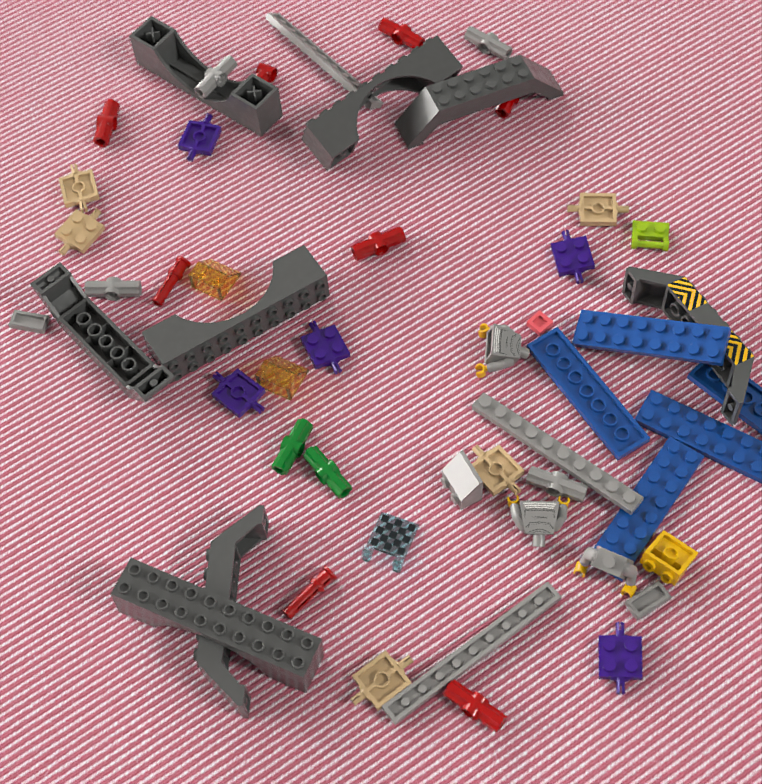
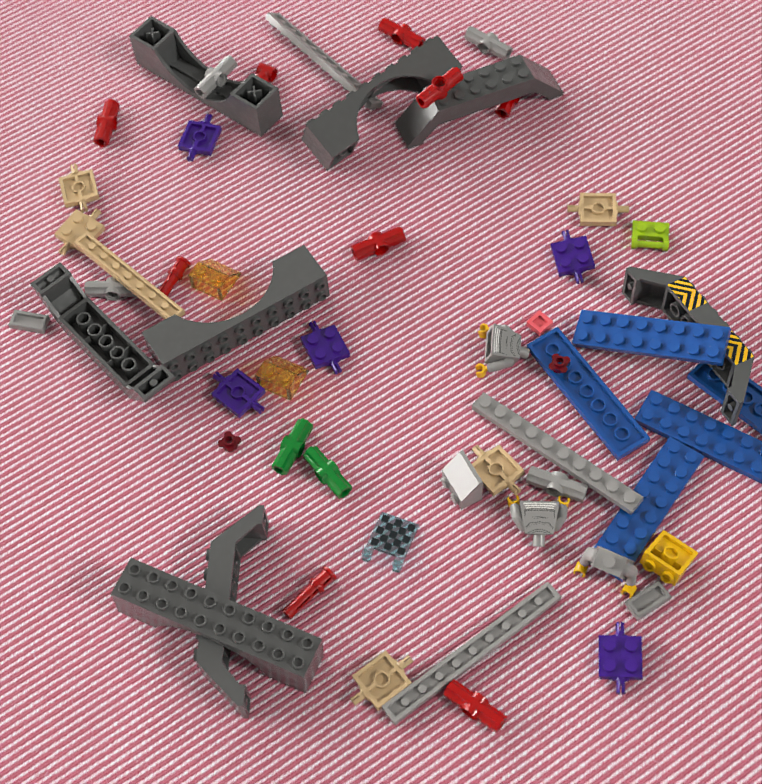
(128, 276): none -> tan tile
(230, 447): none -> dark red plate
(439, 87): none -> red piece
(559, 368): none -> dark red plate

